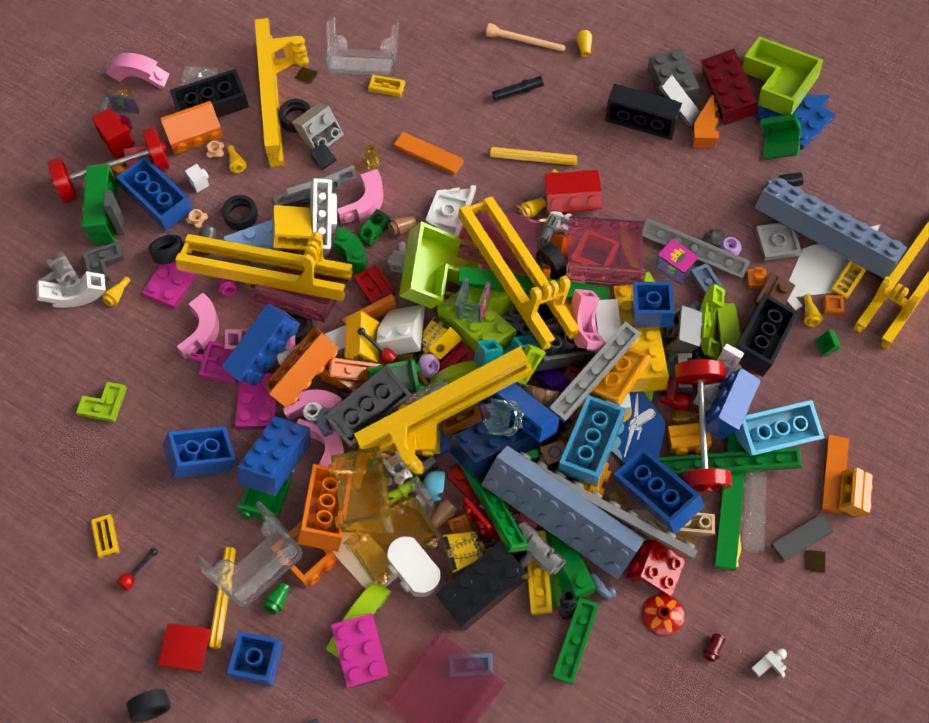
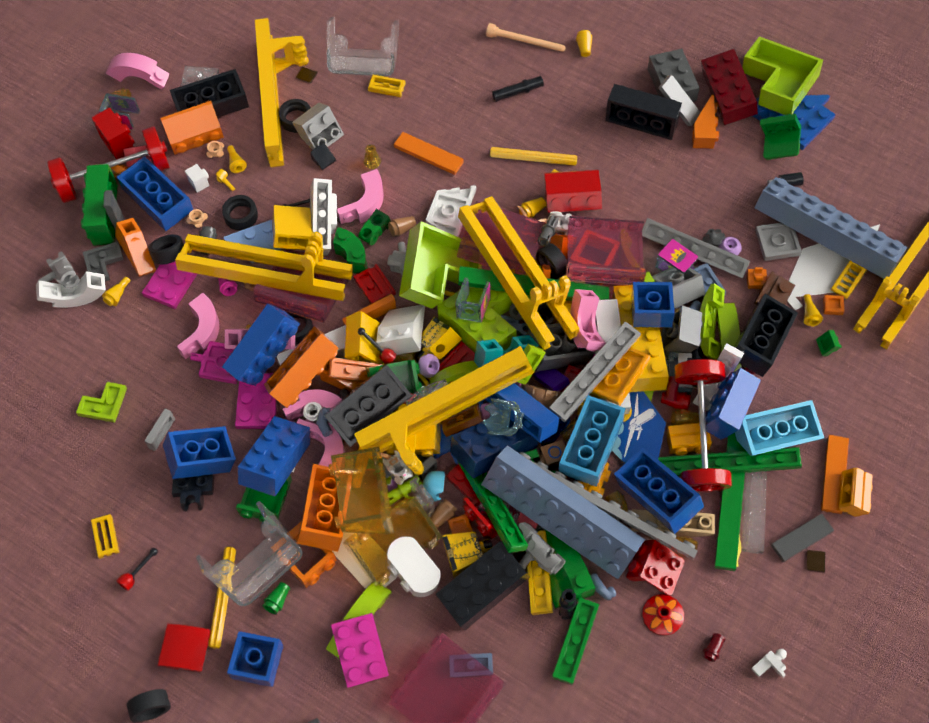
(134, 246): none -> orange slope
(159, 429): none -> light grey tile
(192, 490): none -> black plate
(221, 177): none -> yellow hand
(302, 191): light grey wedge -> none
(685, 286): none -> light grey slope

